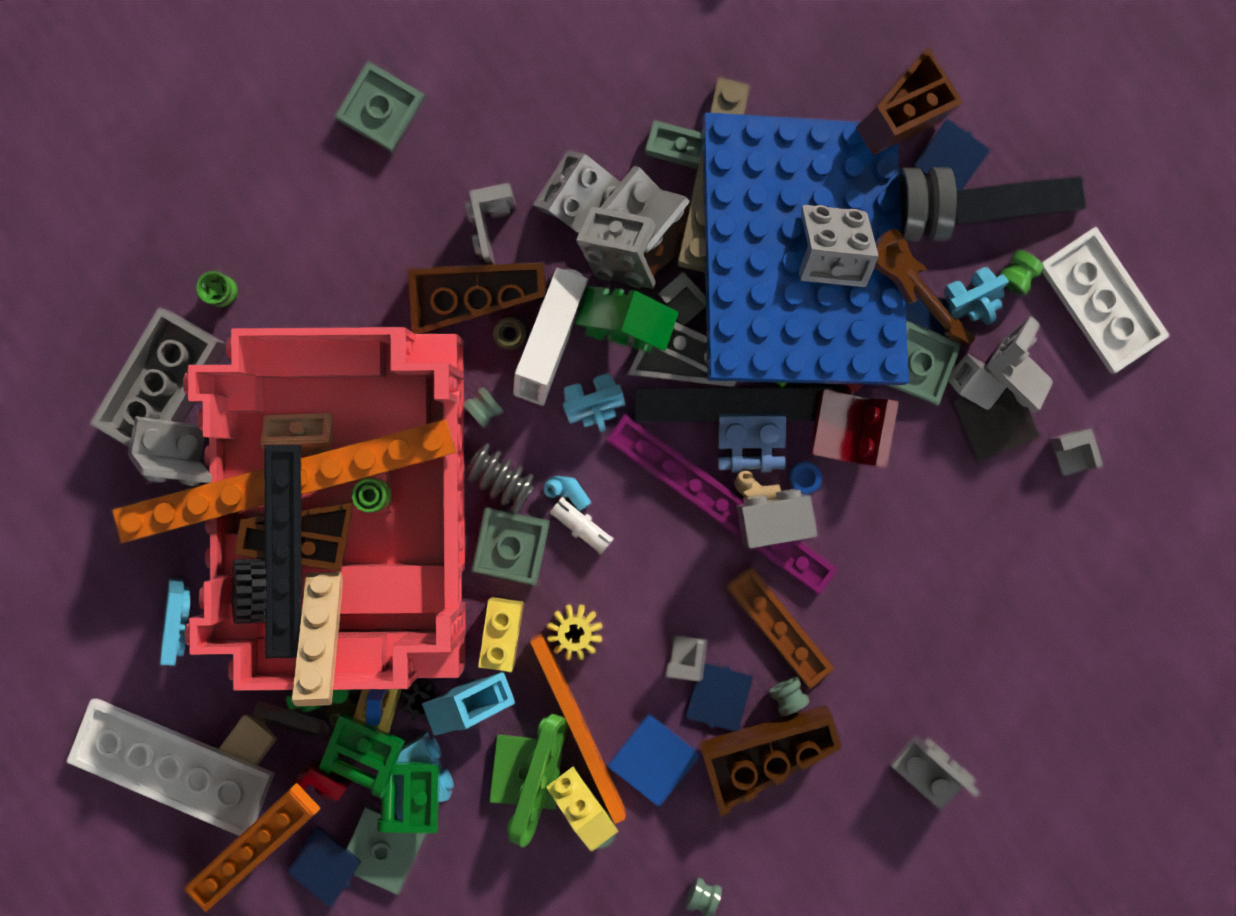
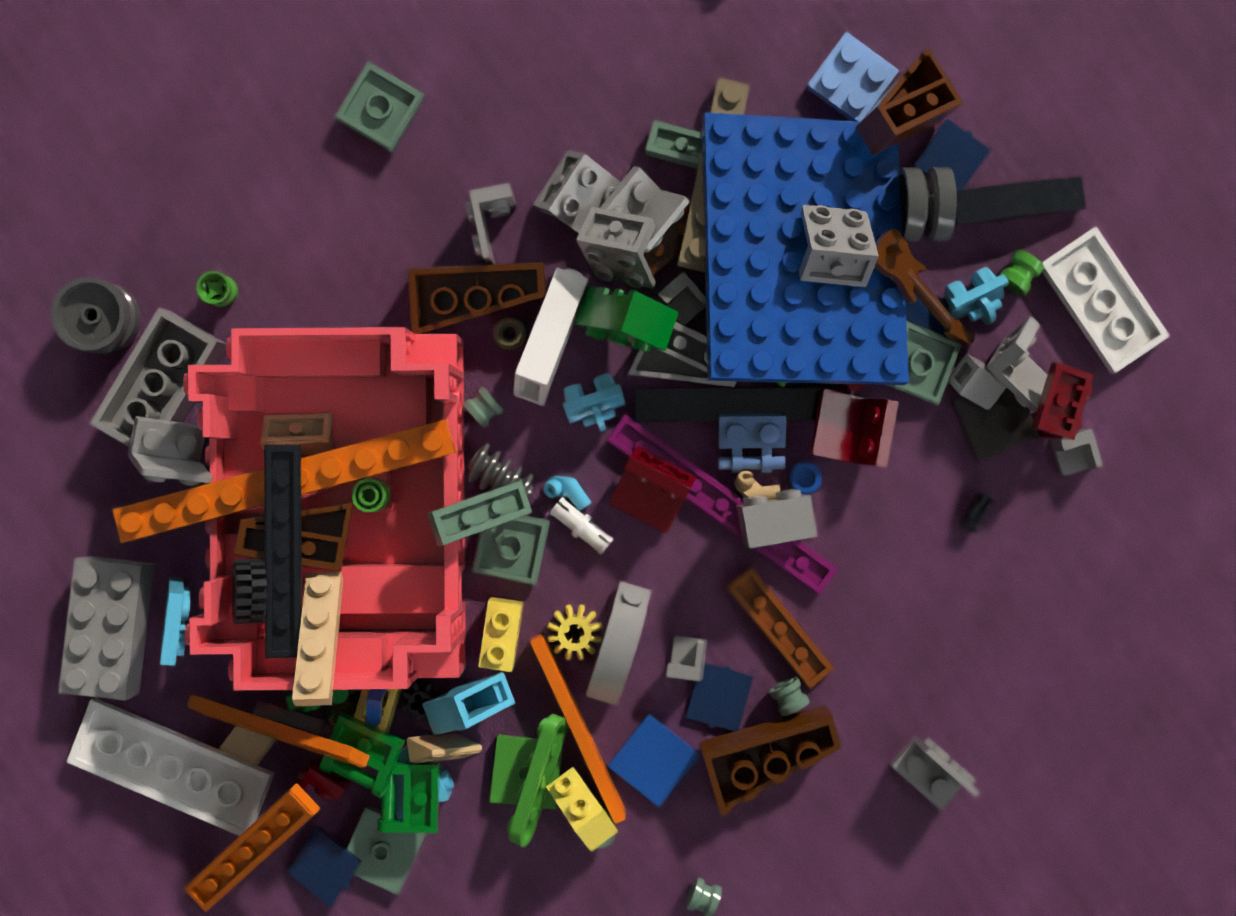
(95, 316): none -> dark grey wheel
(106, 627): none -> light grey brick
(279, 731): none -> orange tile
(440, 747): none -> tan slope
(479, 513): none -> sand green plate
(619, 643): none -> light grey arch
(652, 489): none -> dark red bracket
(852, 78): none -> light blue plate
(977, 513): none -> black piece
(1062, 402): none -> dark red bracket

